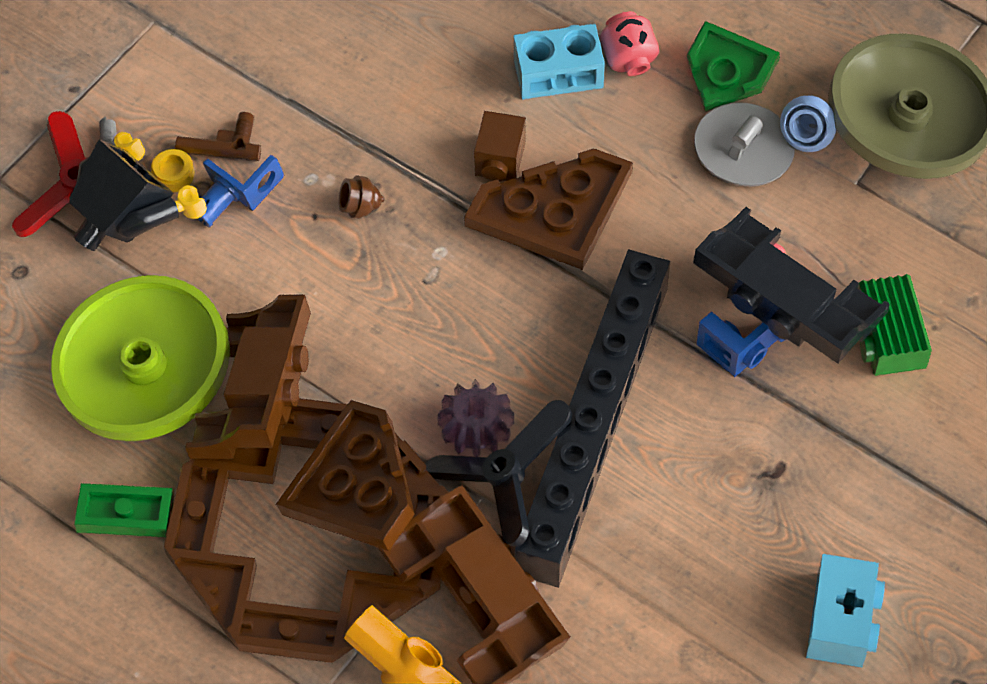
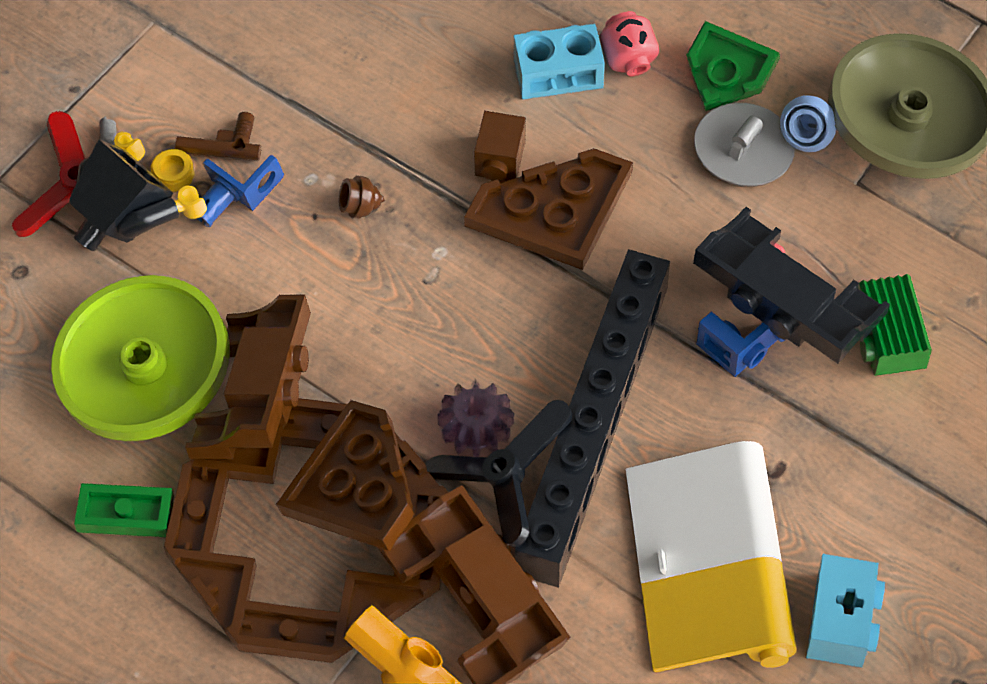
(710, 558): none -> door

